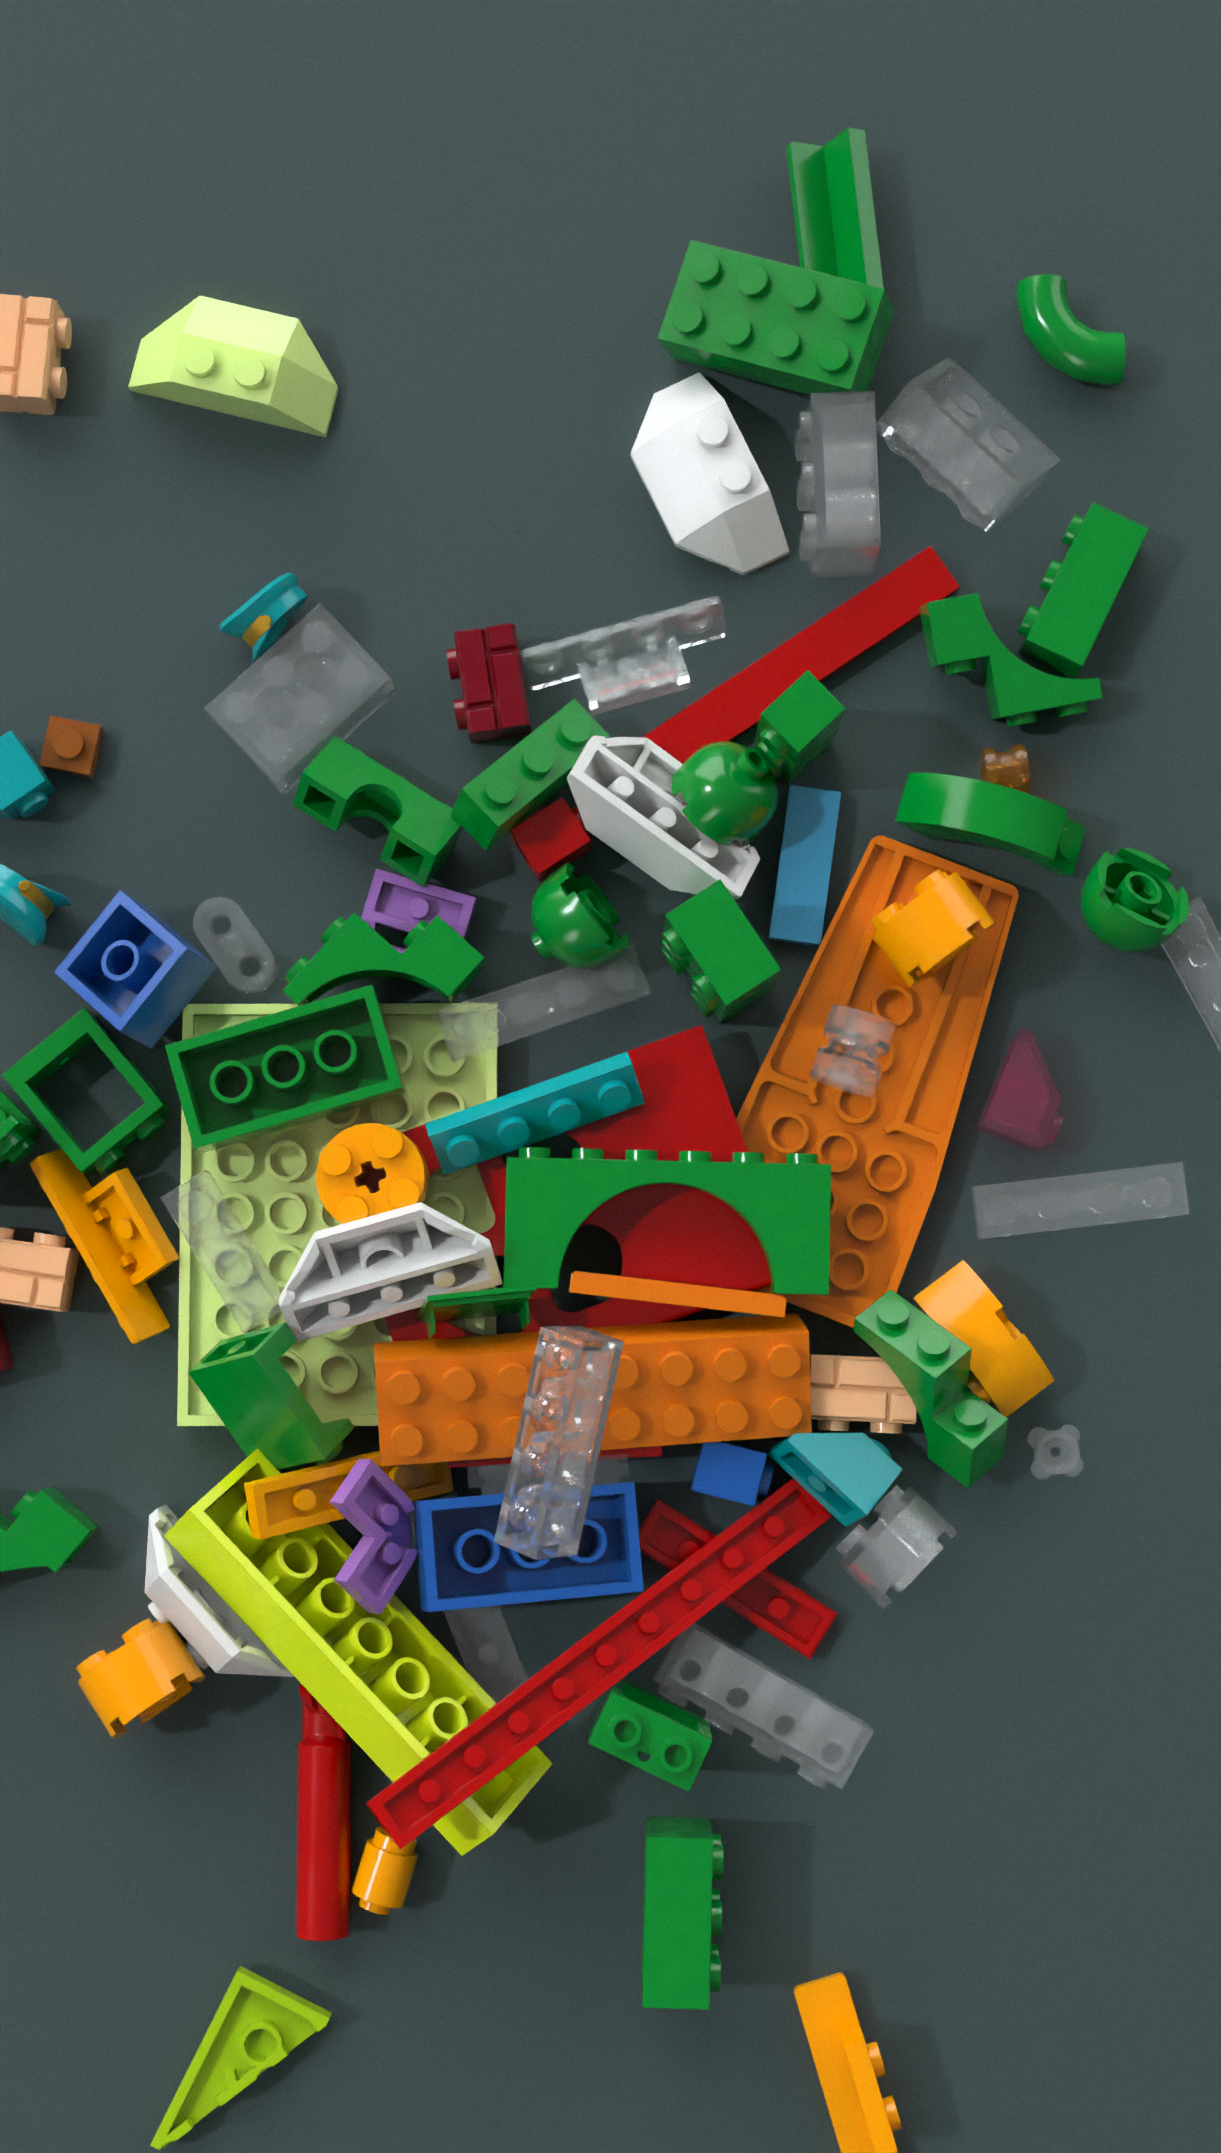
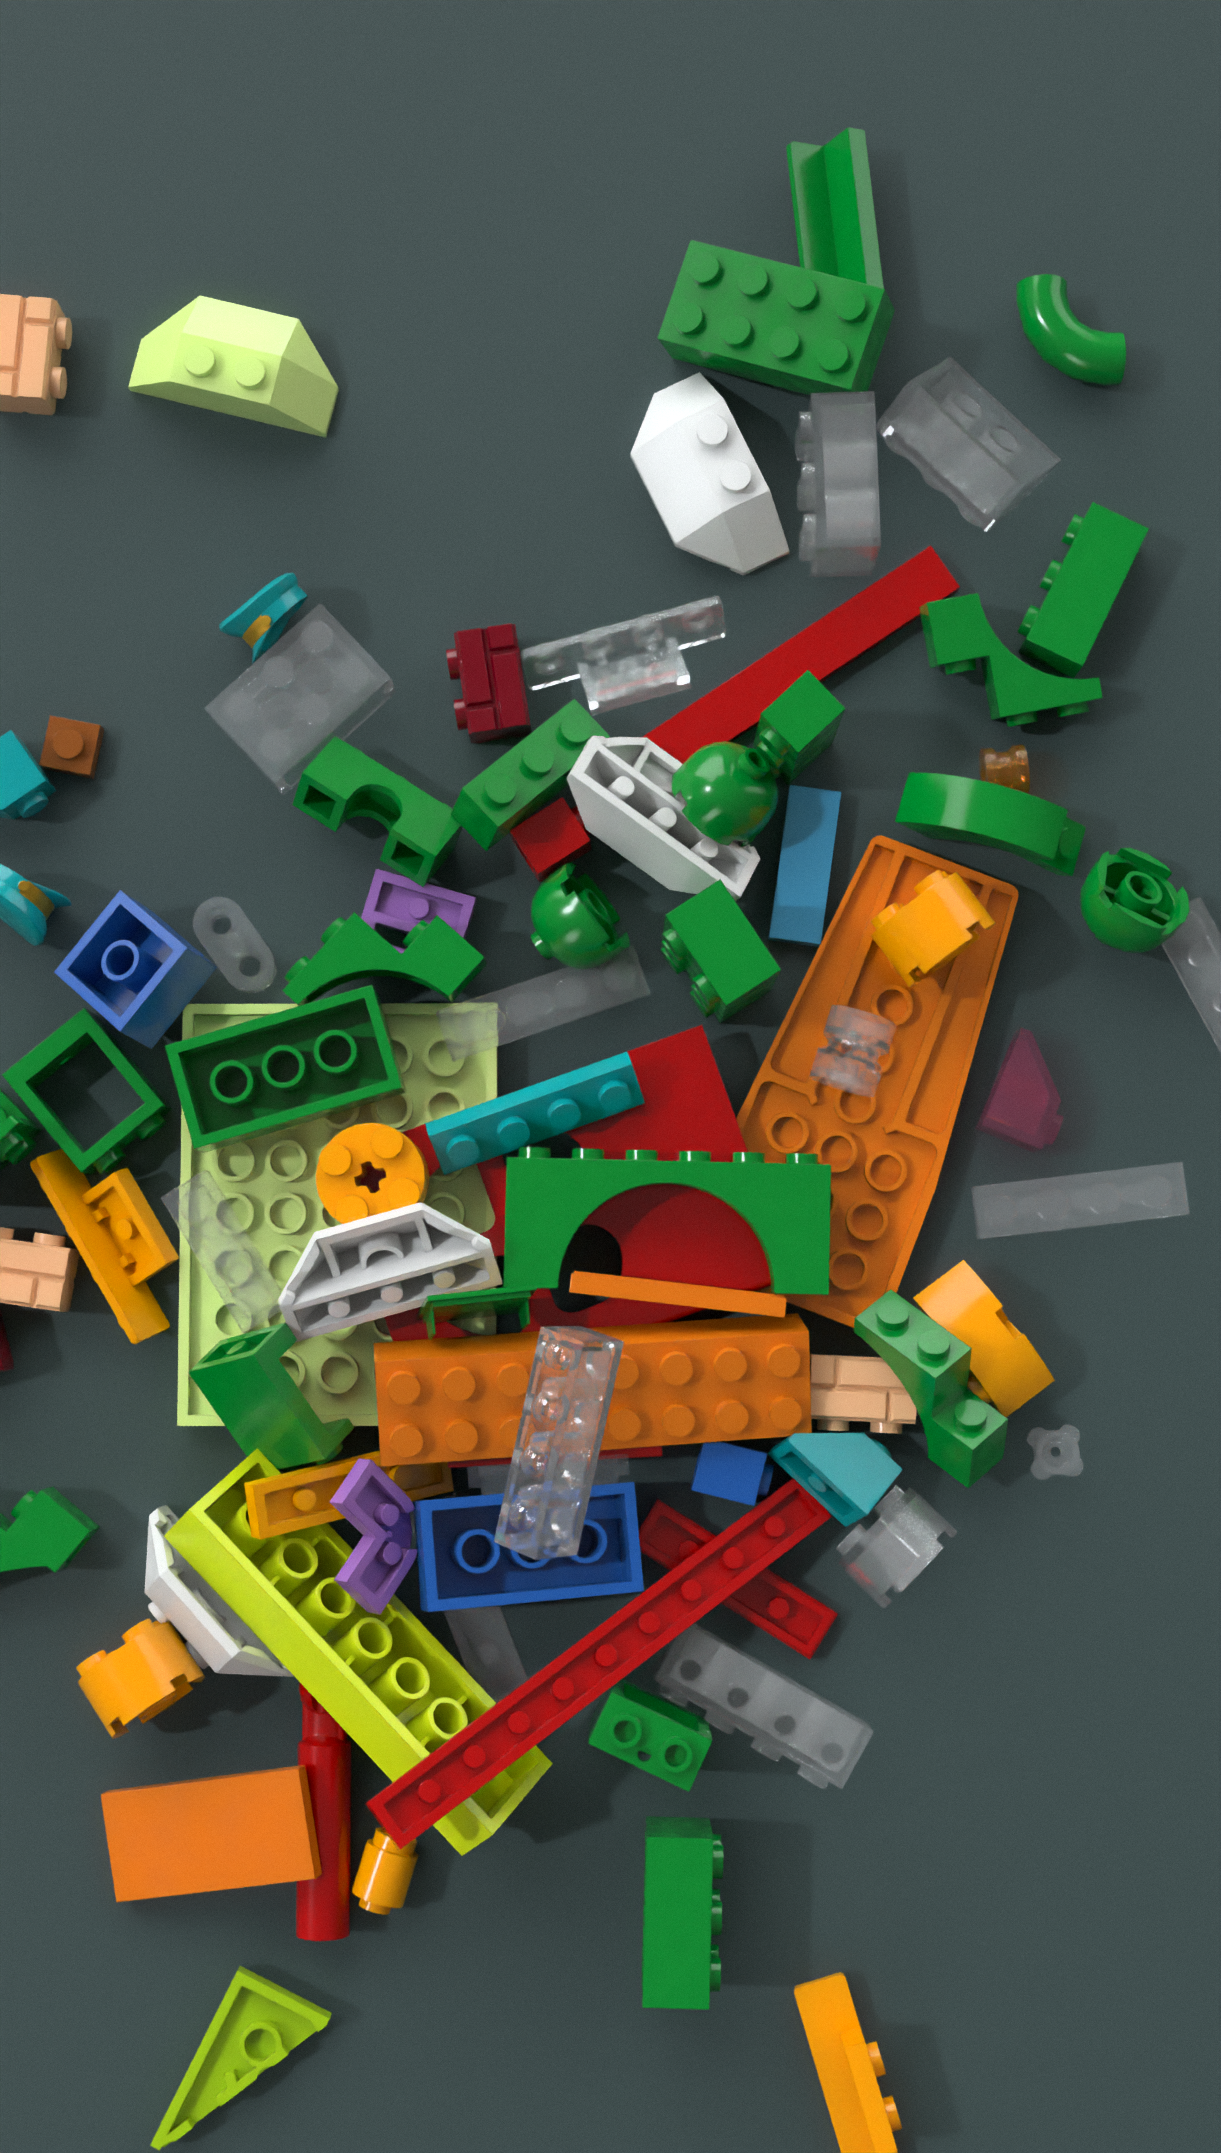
(211, 1834): none -> orange tile

